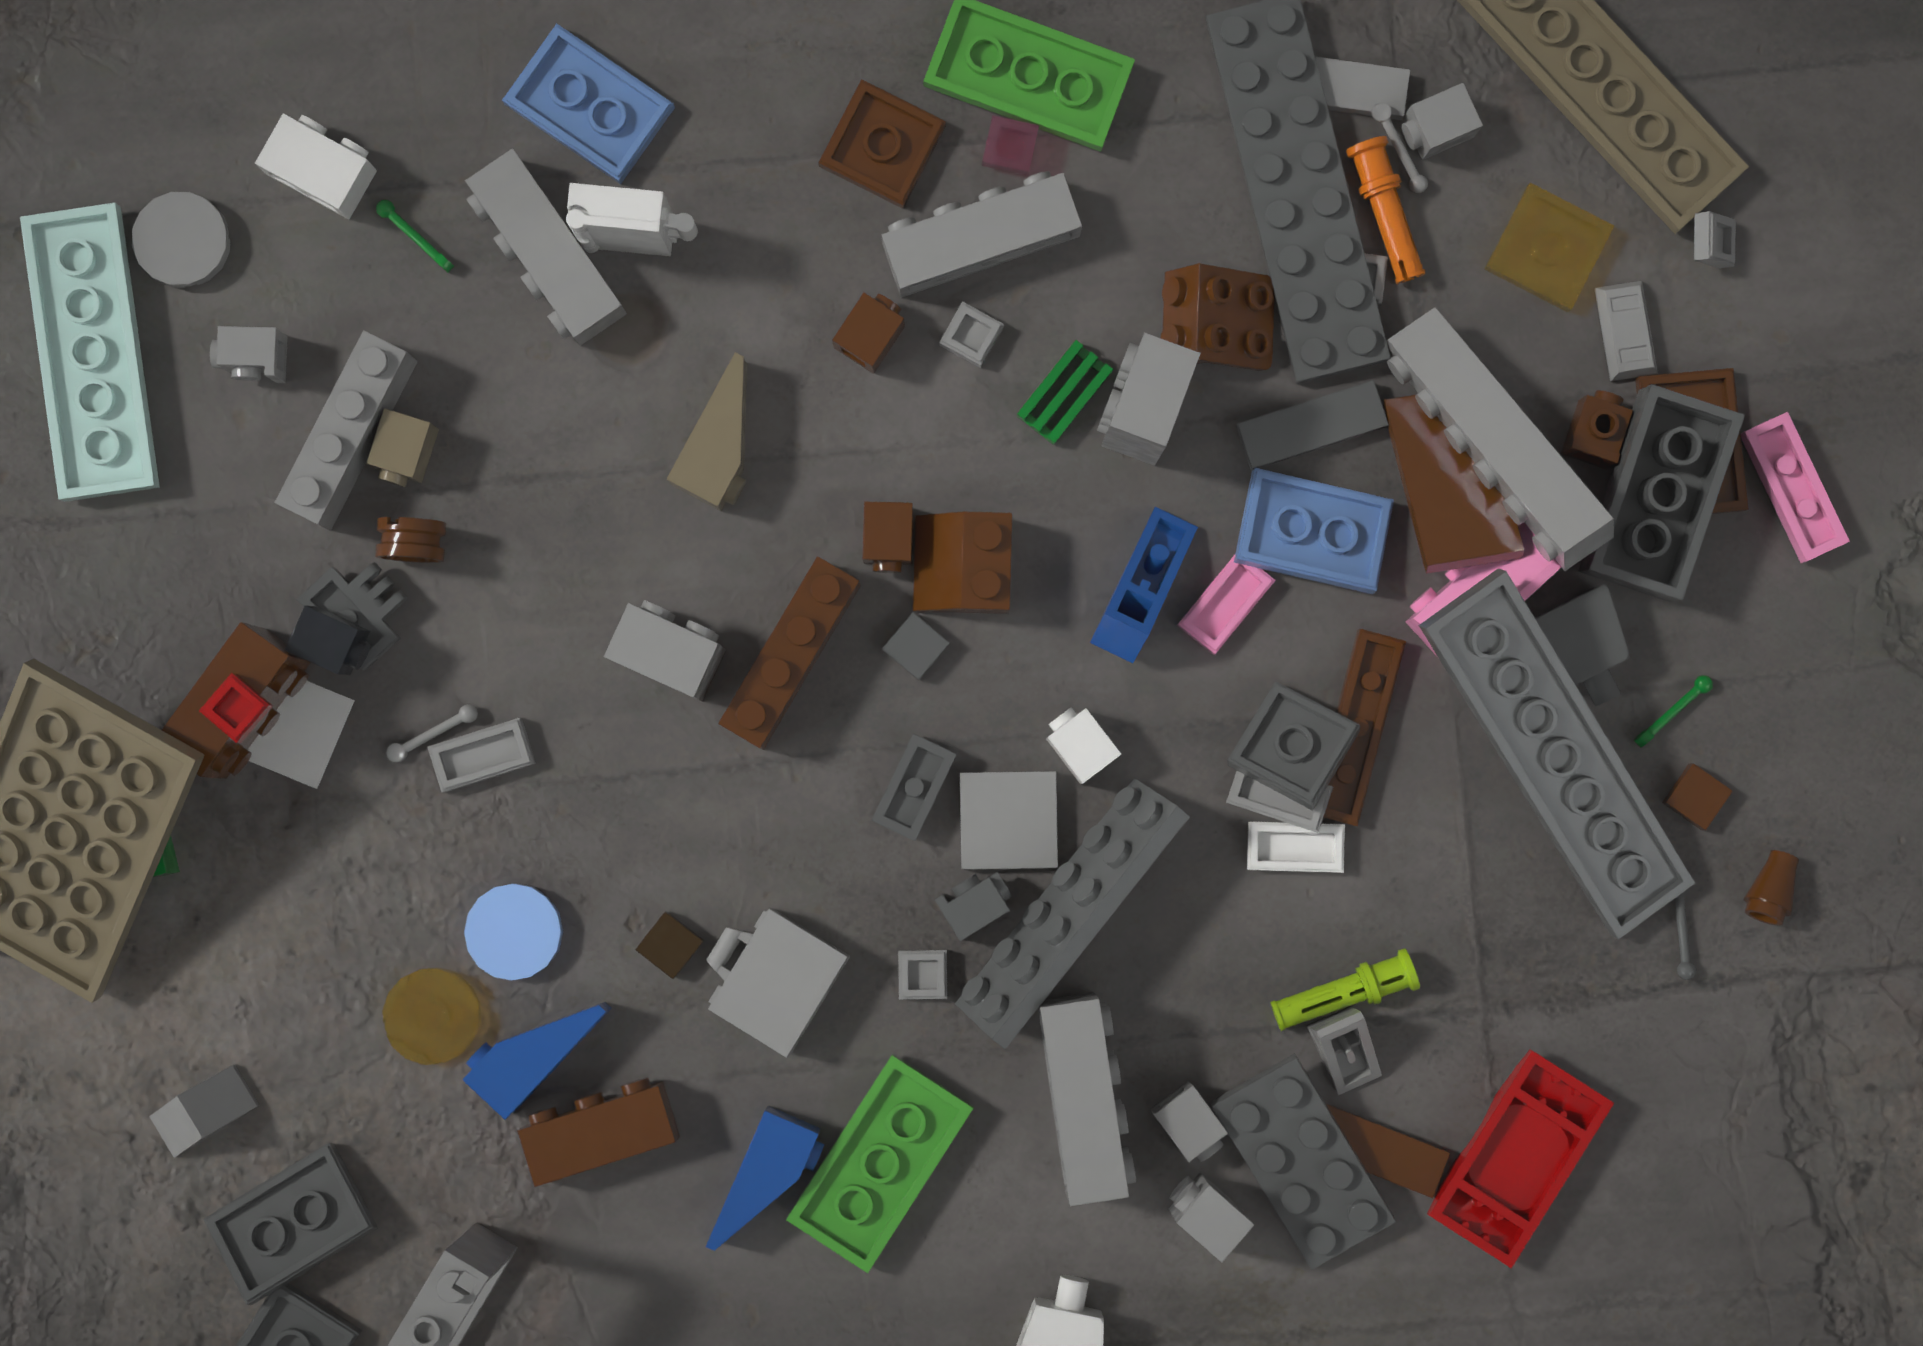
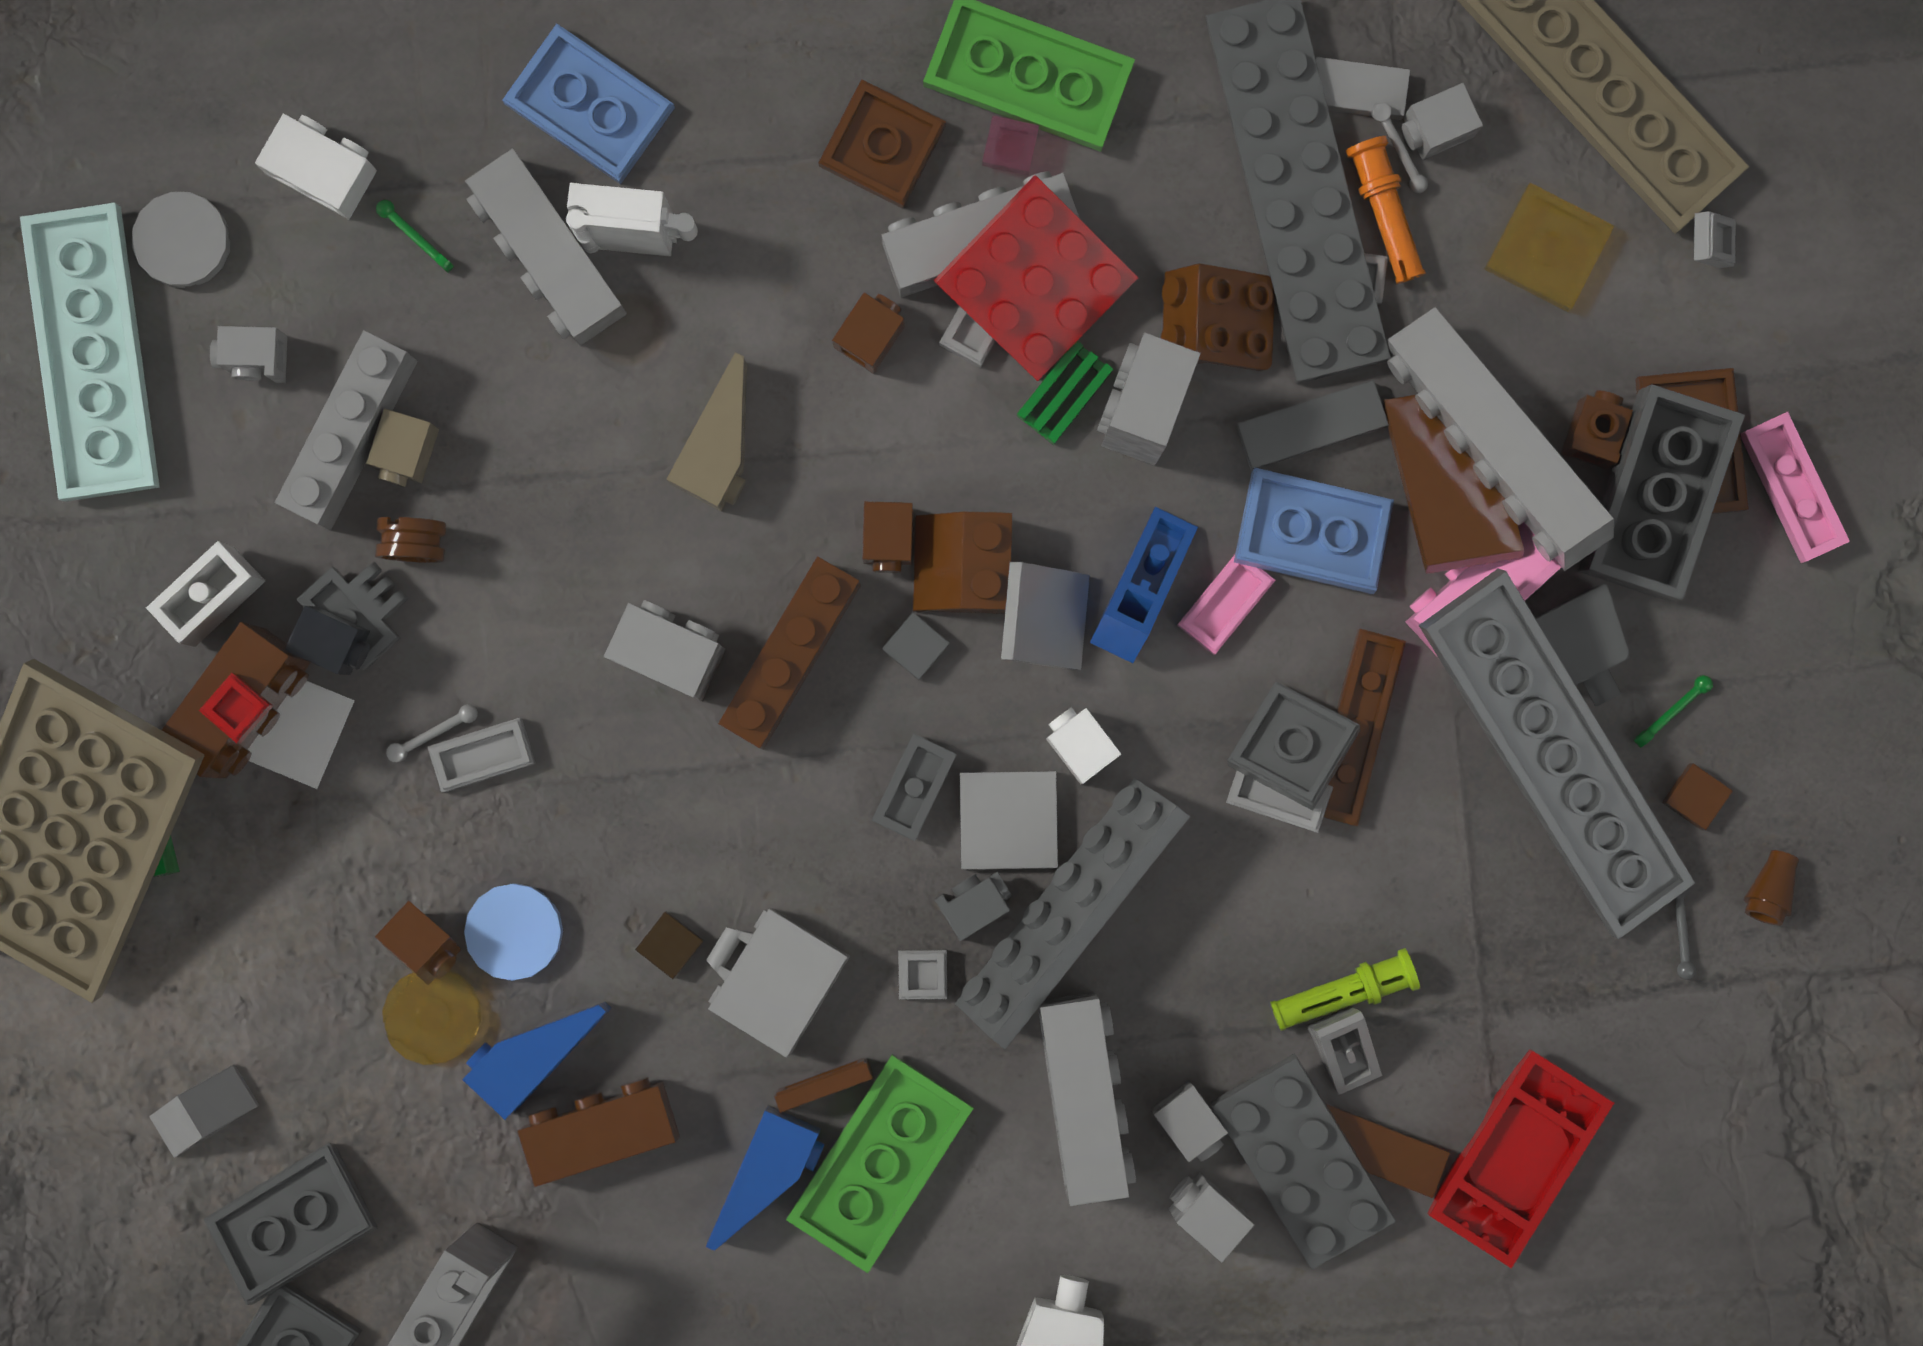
(205, 594): none -> white brick
(419, 943): none -> reddish brown brick
(823, 1084): none -> reddish brown tile
(1035, 278): none -> red plate
(1045, 616): none -> light grey tile
(1293, 848): white tile -> none
(1626, 331): light grey tile -> none

